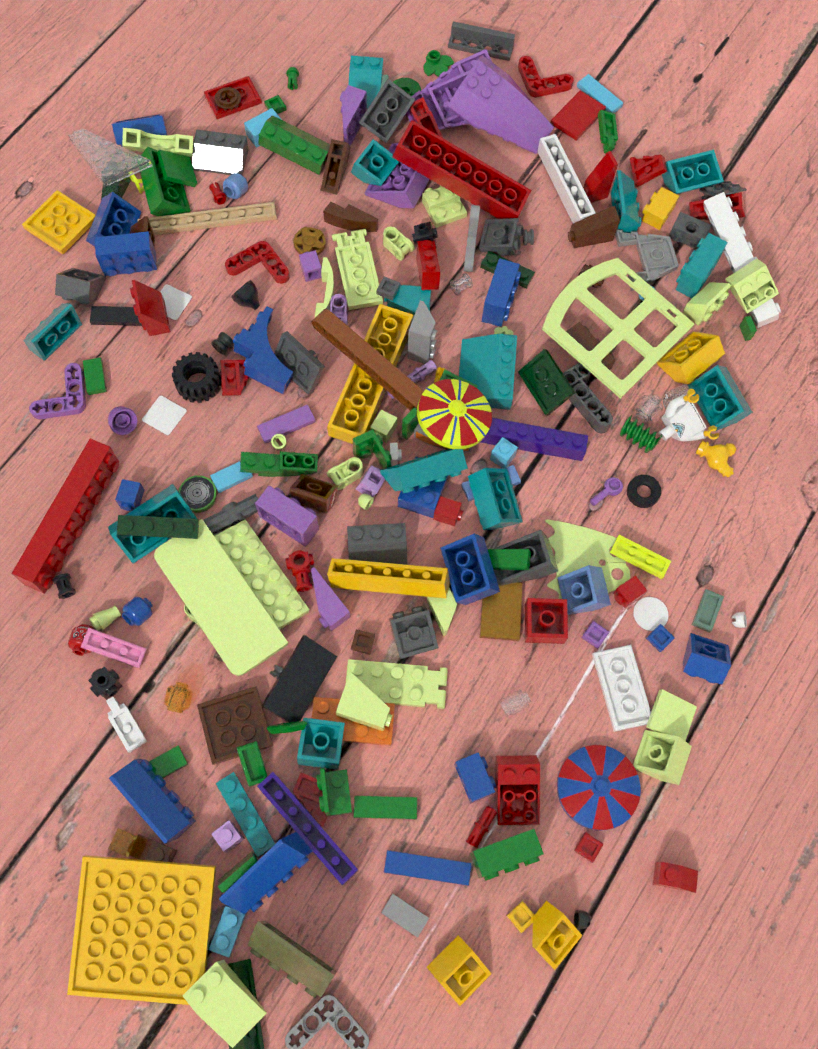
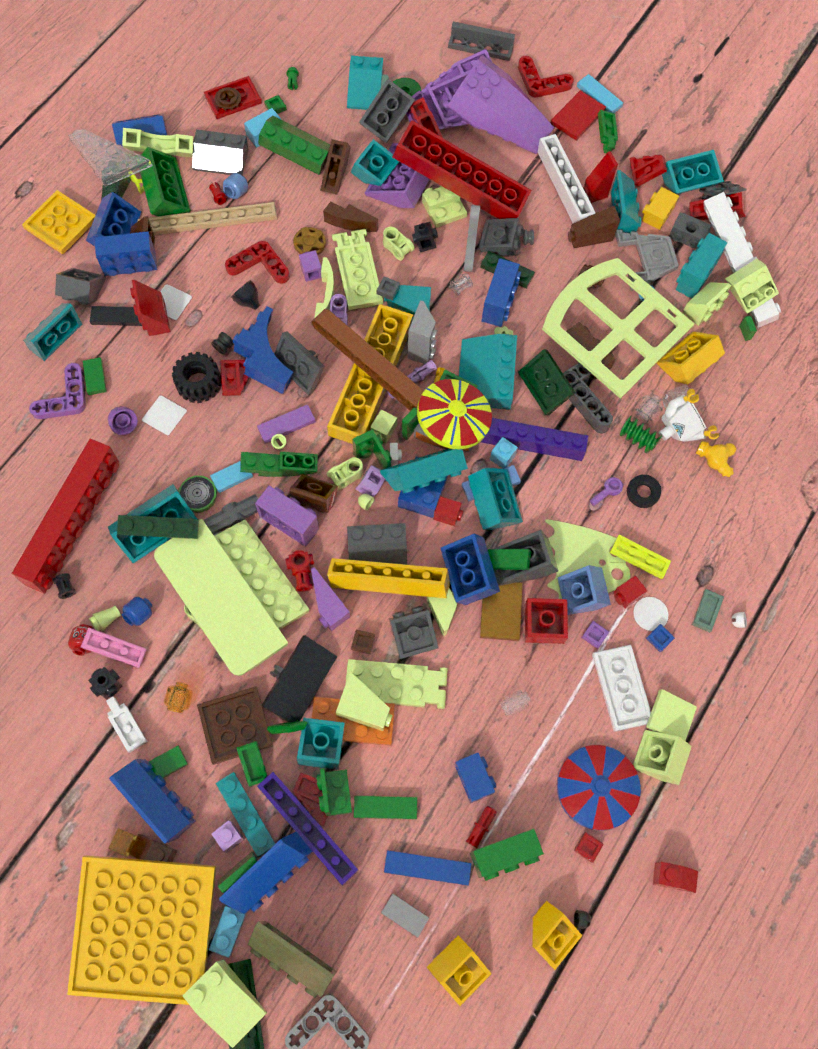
(129, 495): blue brick -> none
(177, 168): green tile -> none
(353, 108): medium lavender slope -> none
(428, 265): red brick -> none
(436, 63): green plate -> none
(517, 790): red slope -> none
(521, 917): yellow tile -> none
(706, 659): blue slope -> none
(720, 398): teal slope -> none

